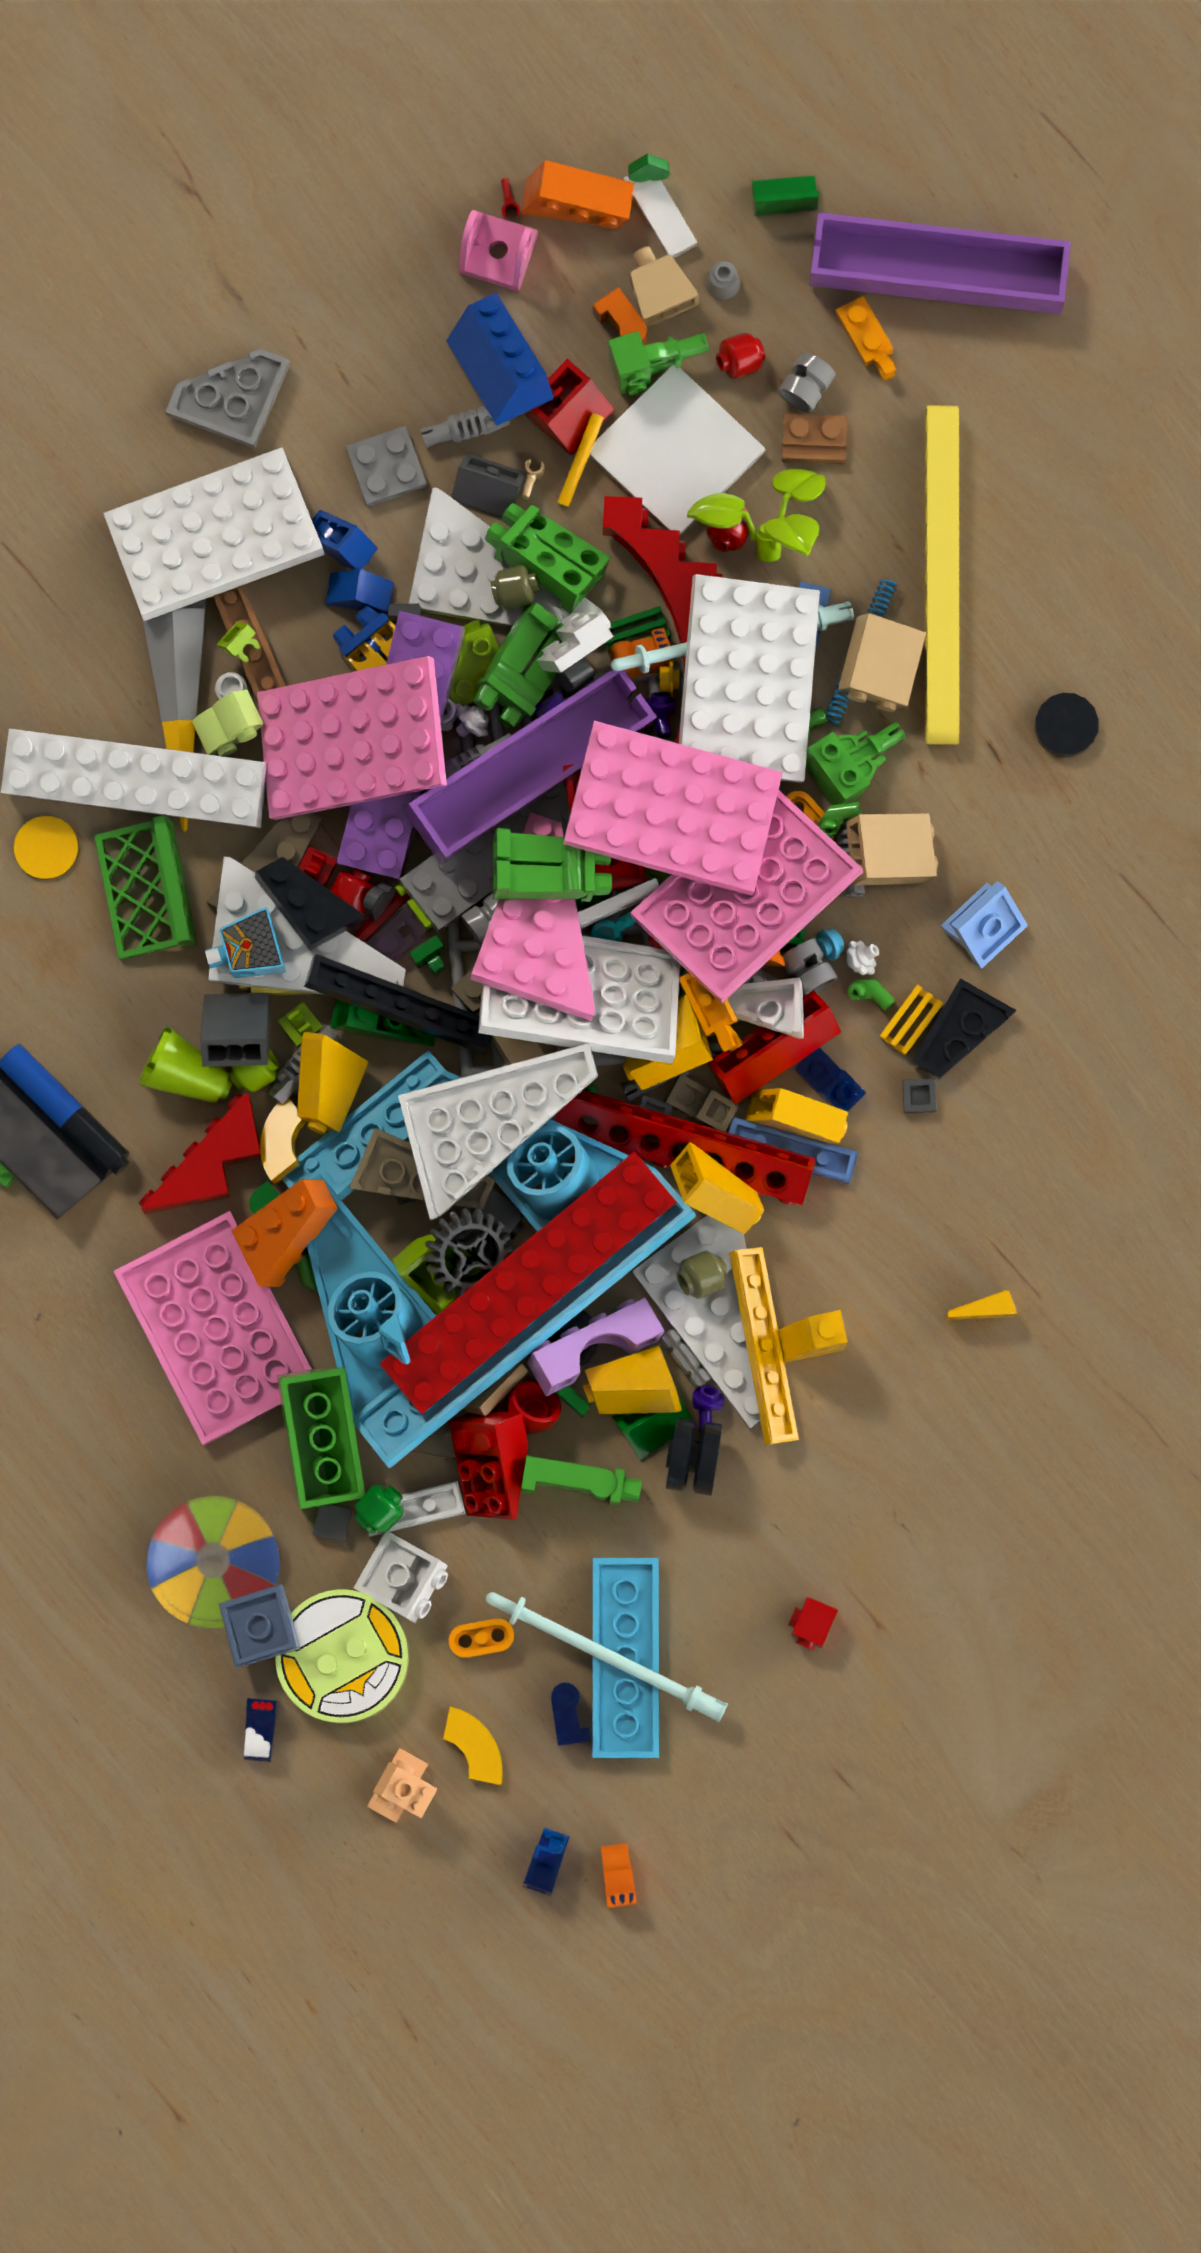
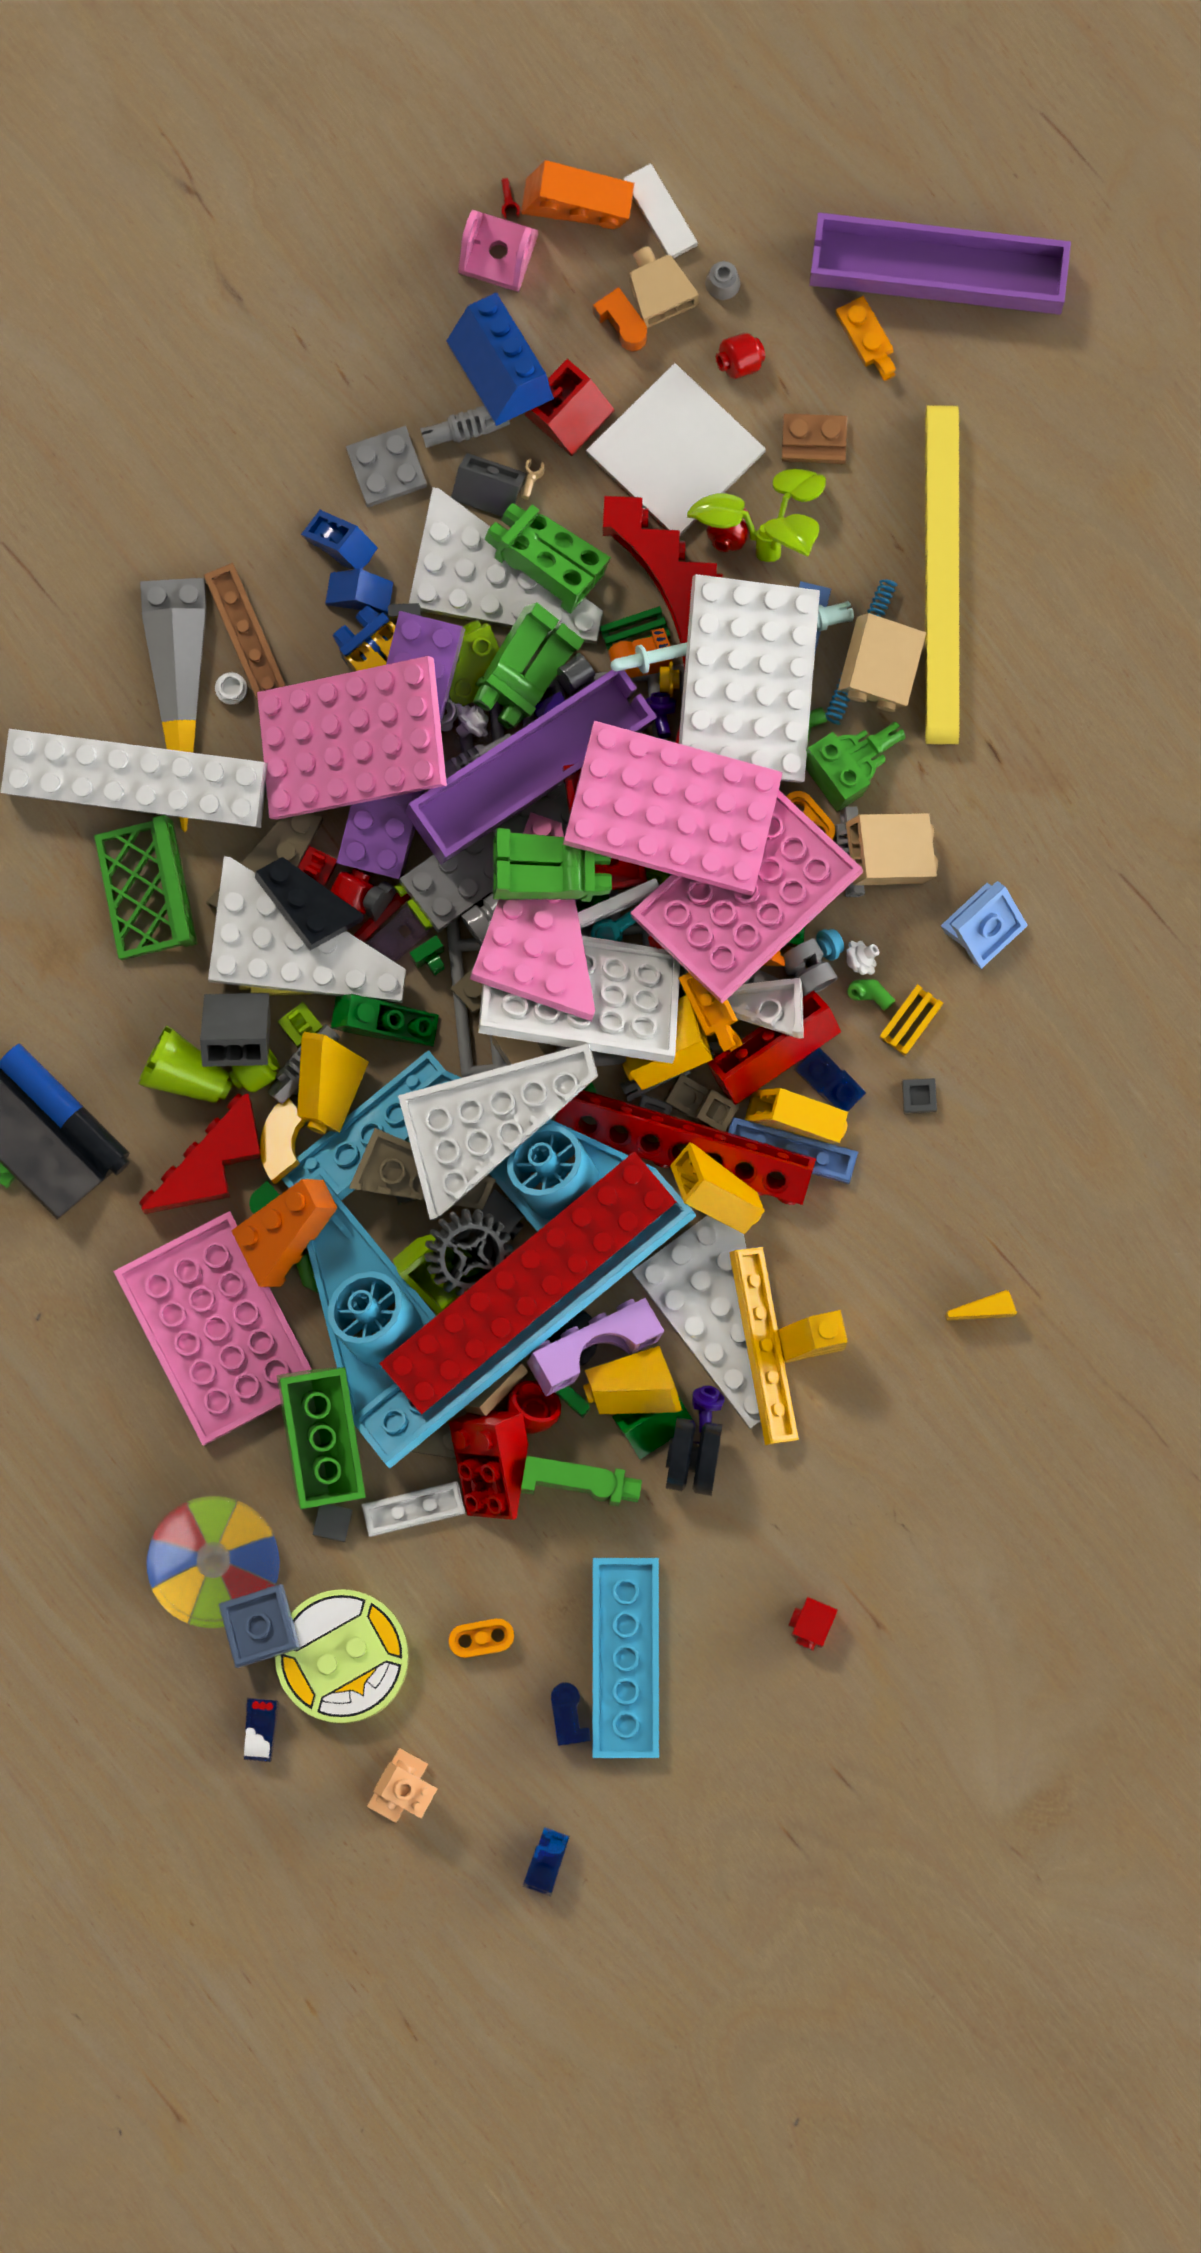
(45, 847): yellow piece -> none
(213, 534): white plate -> none
(228, 723): yellowish green brick -> none
(232, 397): light grey plate -> none
(235, 640): lime tile -> none
(248, 947): torso -> none
(379, 1508): green head -> none
(394, 1339): medium azure slope -> none
(396, 1003): black plate -> none
(402, 1577): white plate -> none
(476, 1744): yellow tile -> none
(514, 587): olive head -> none
(579, 637): white plate -> none
(580, 459): yellow bar -> none
(618, 1875): orange leg -> none
(636, 363): bright green brick -> none
(648, 168): green tile -> none
(685, 1358): light grey axle -> none
(691, 1697): light aqua bar -> none
(701, 1274): olive head -> none
(785, 195): green panel -> none
(804, 386): light grey wheel -> none
(836, 815): bright green arm -> none
(960, 1027): black wing -> none
(1066, 724): black tile -> none

